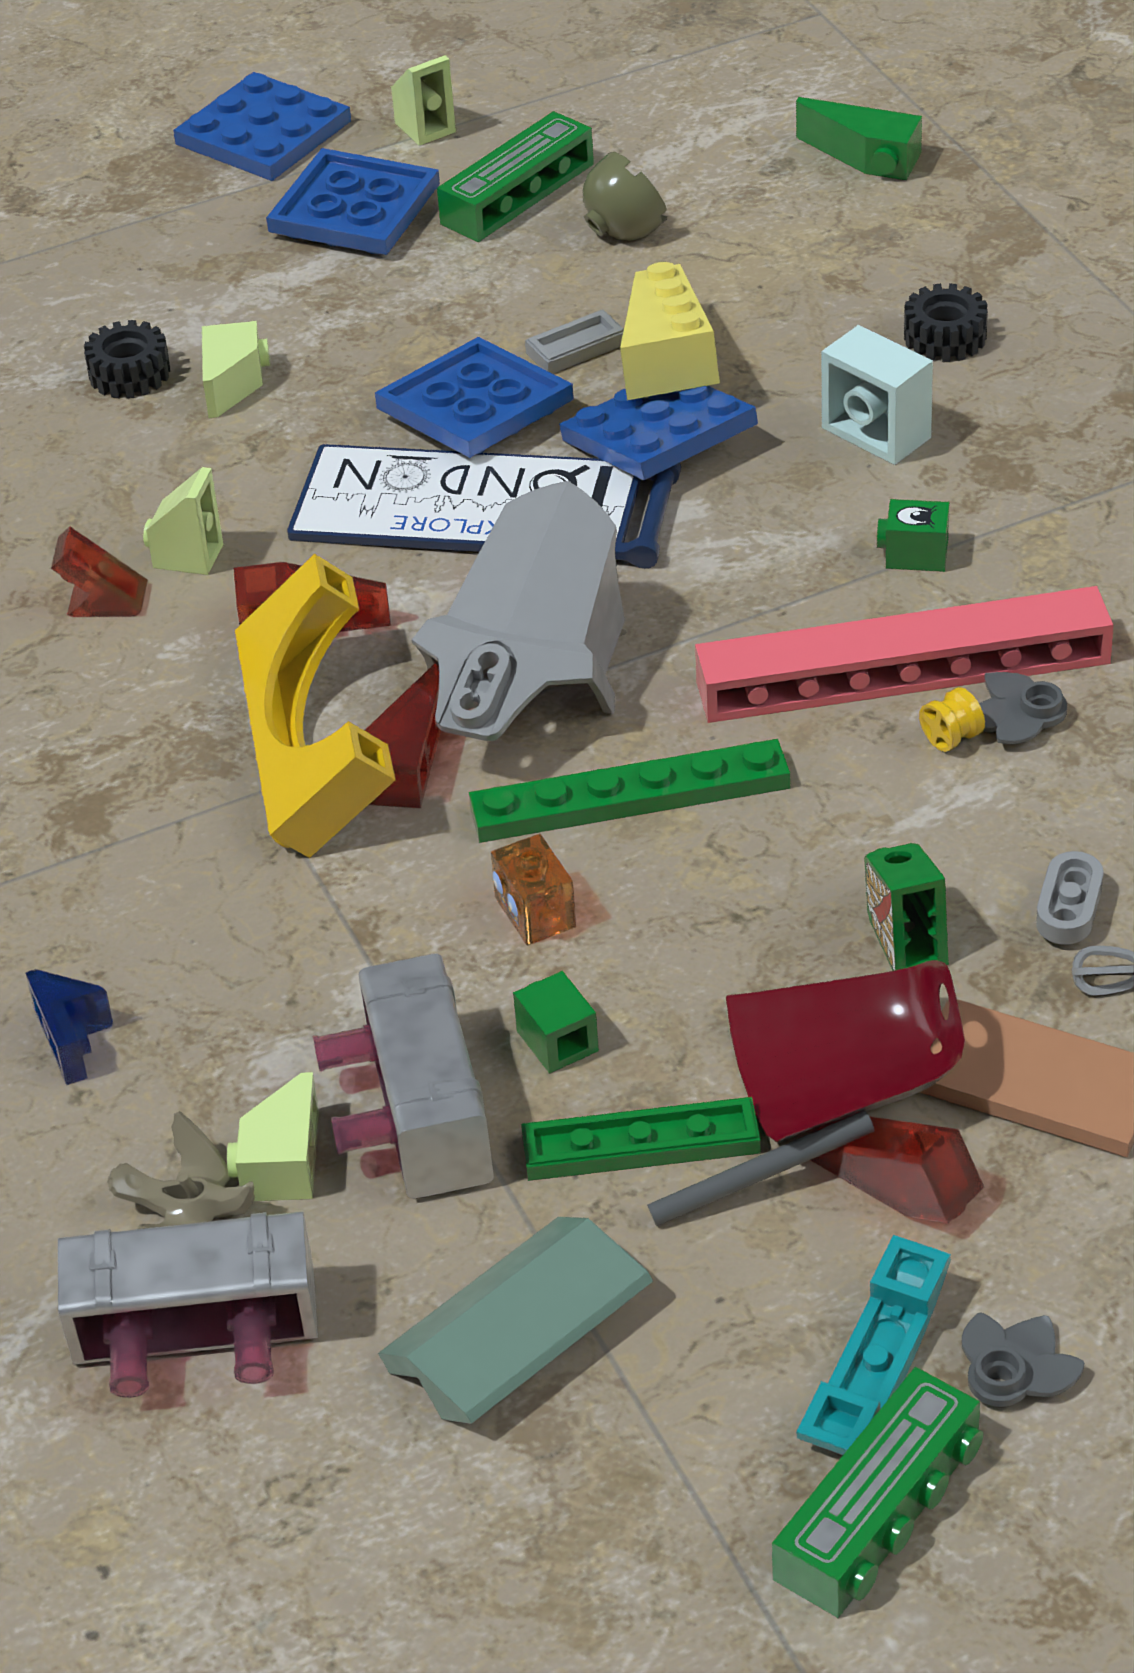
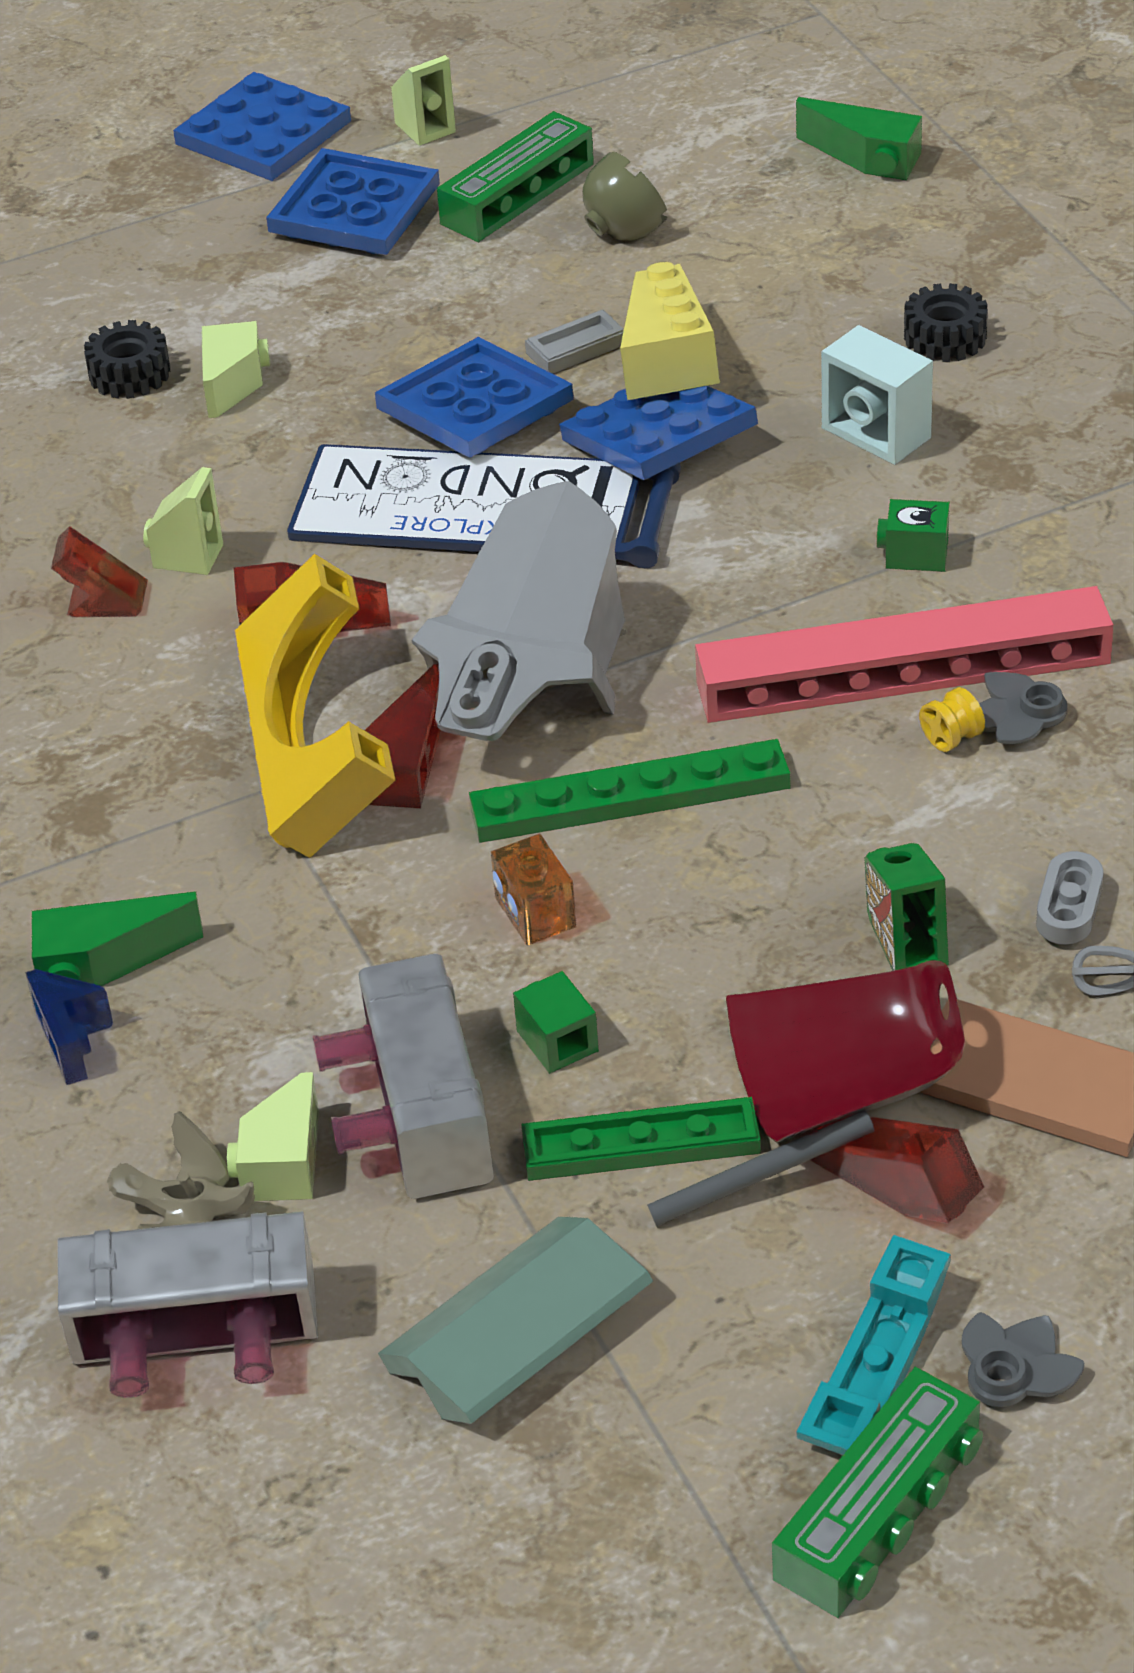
(113, 937): none -> green slope

